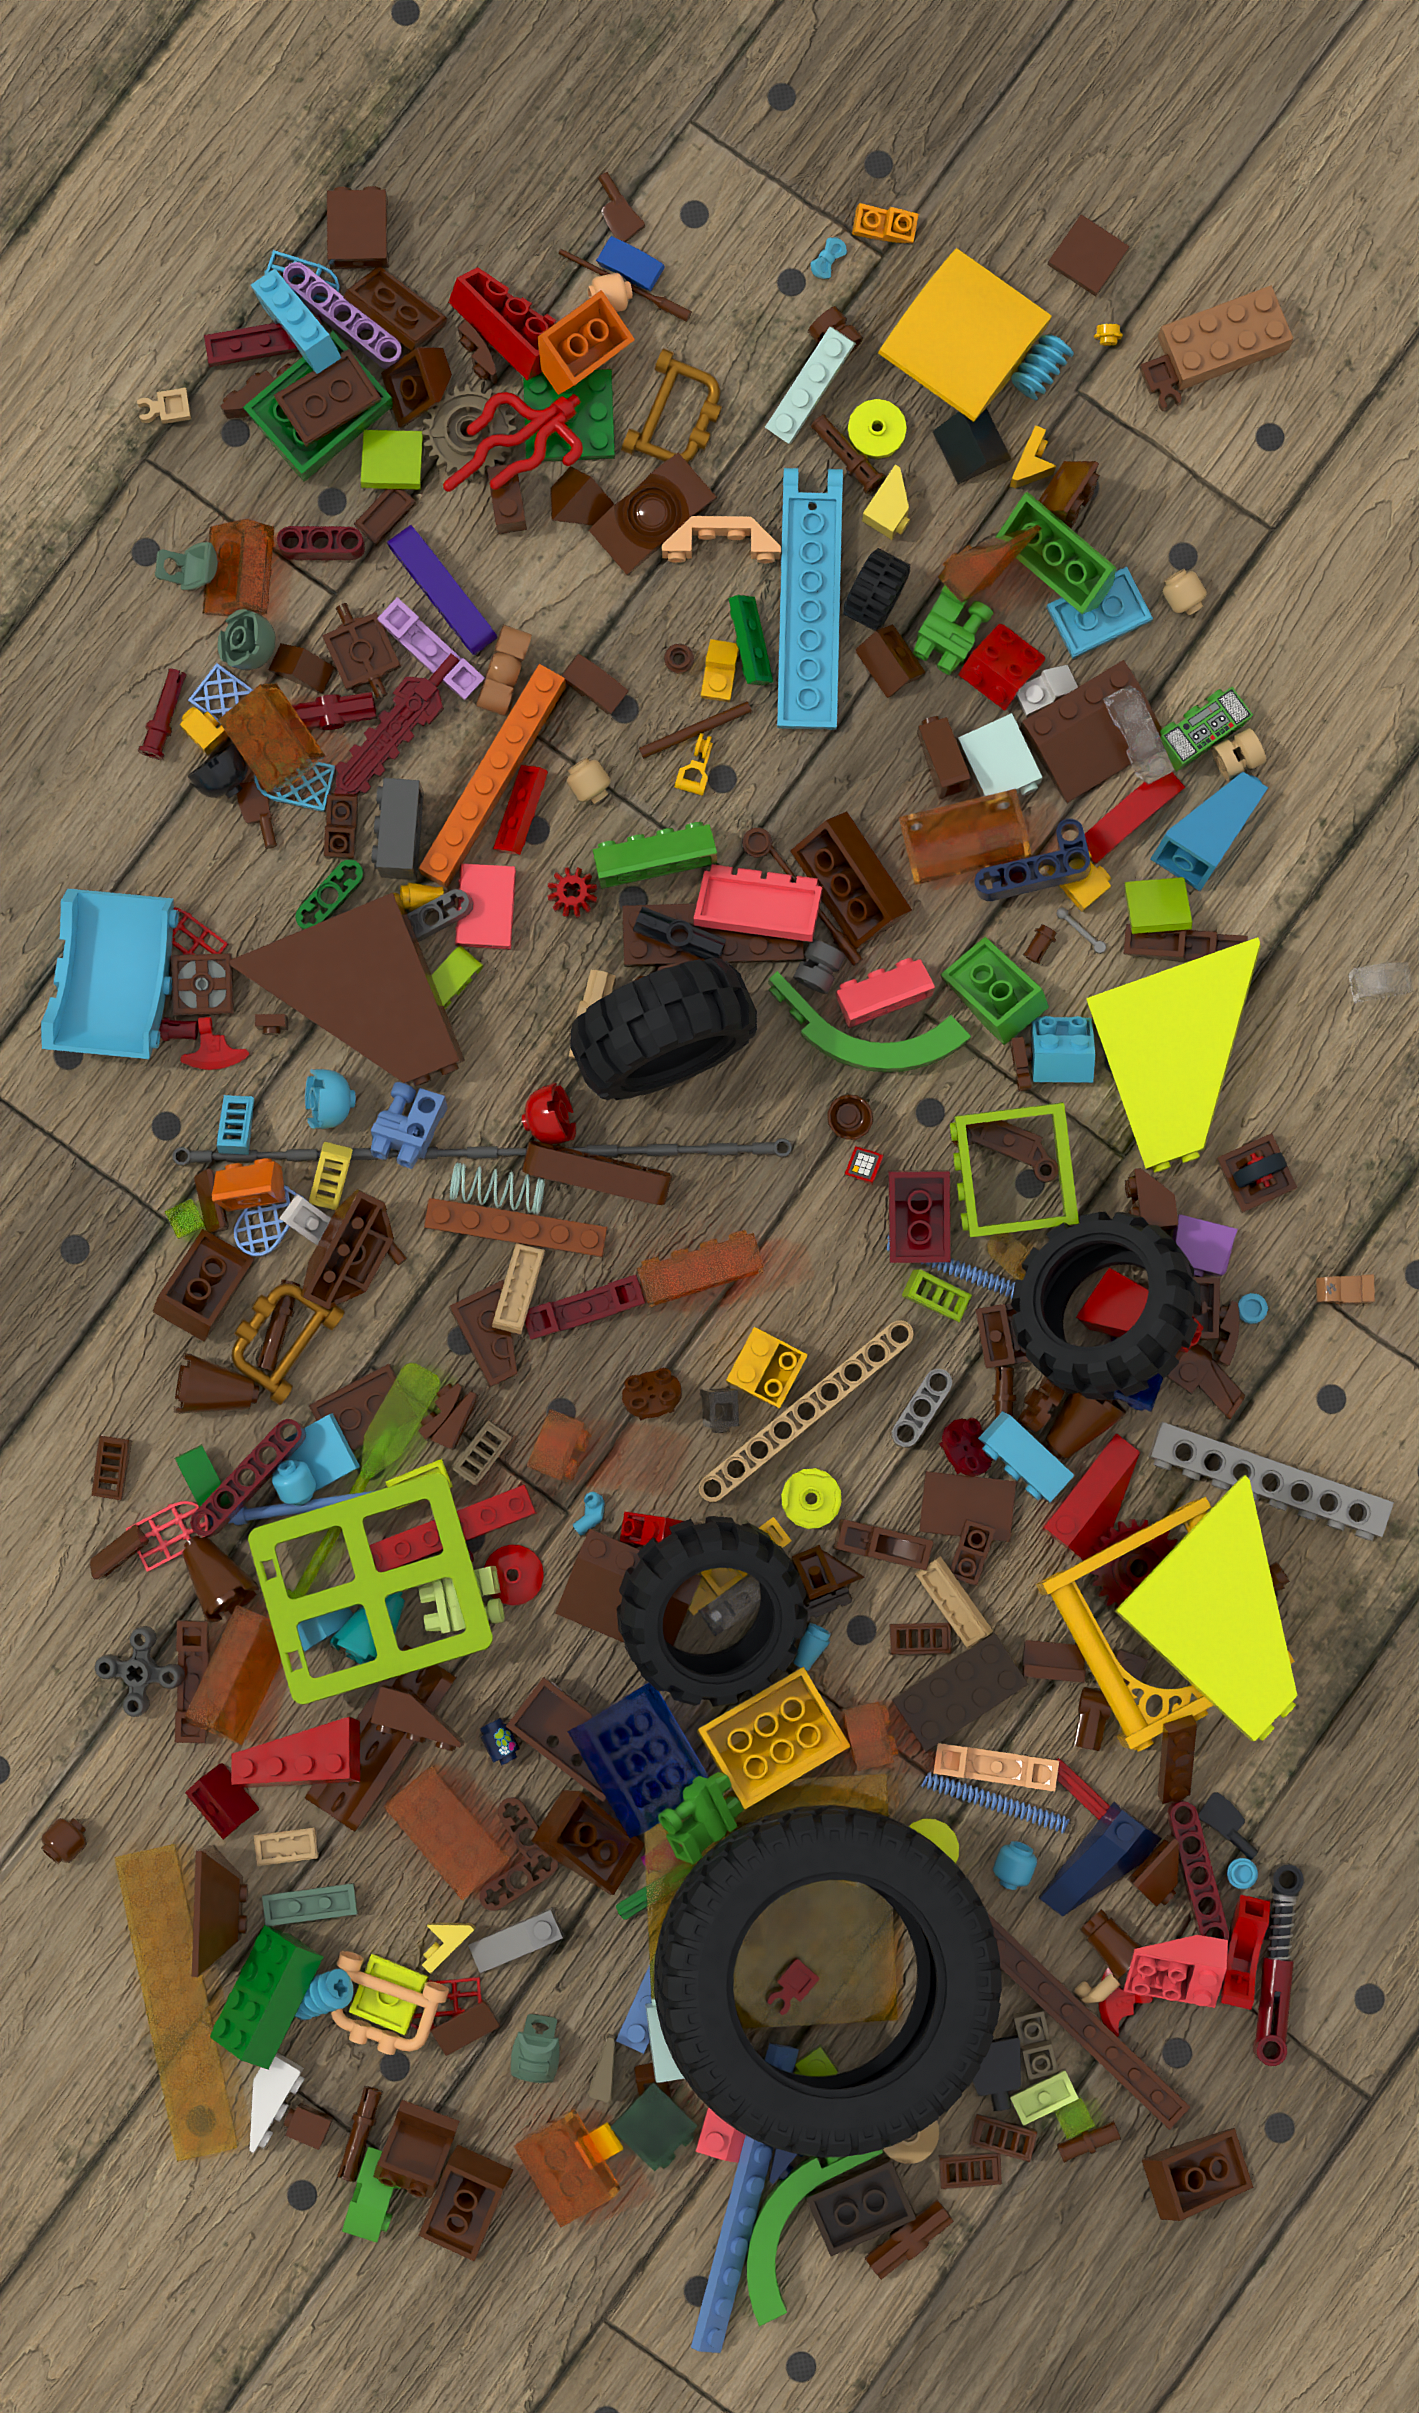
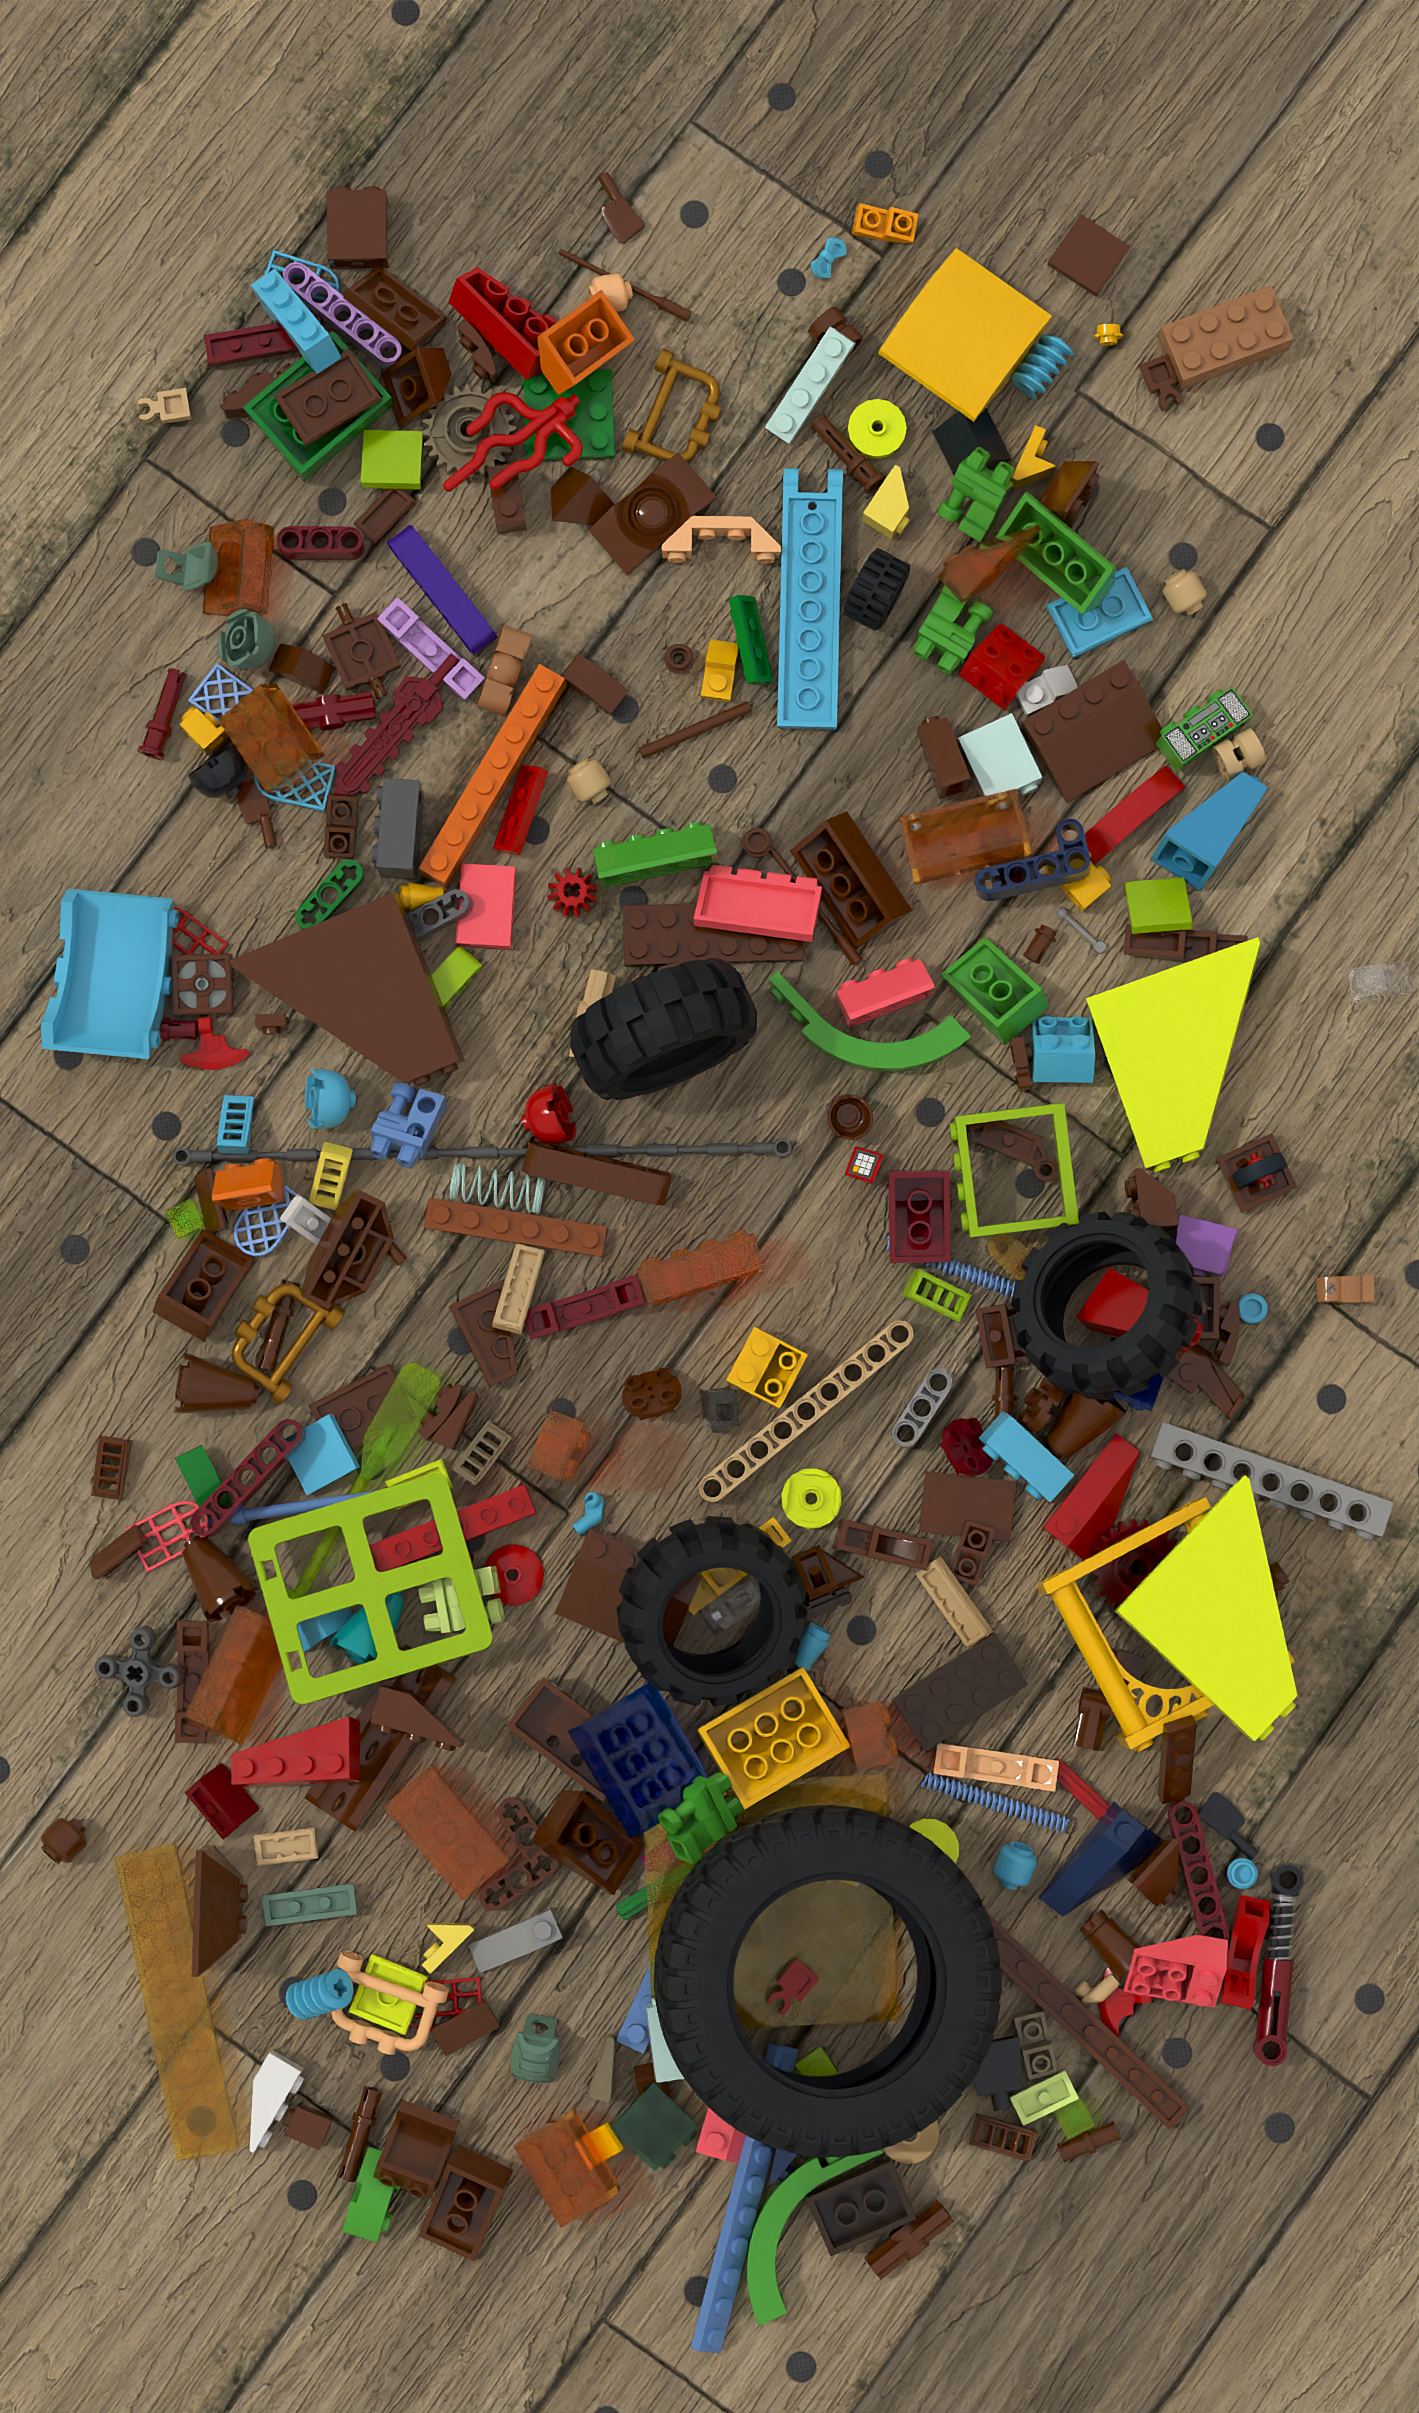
(266, 1997): green brick -> none
(294, 1482): medium azure head -> none
(499, 1741): dark blue brick -> none
(630, 263): blue slope -> none
(642, 1528): red slope -> none
(660, 927): black piece -> none
(704, 747): yellow piece -> none
(819, 966): dark grey wheel -> none
(889, 660): reddish brown panel -> none
(895, 1638): reddish brown slope -> none
(944, 2173): reddish brown slope -> none
(984, 487): none -> bright green hips
(1053, 1661): reddish brown panel -> none
(1135, 722): clear arch -> none
(1197, 2175): reddish brown slope -> none

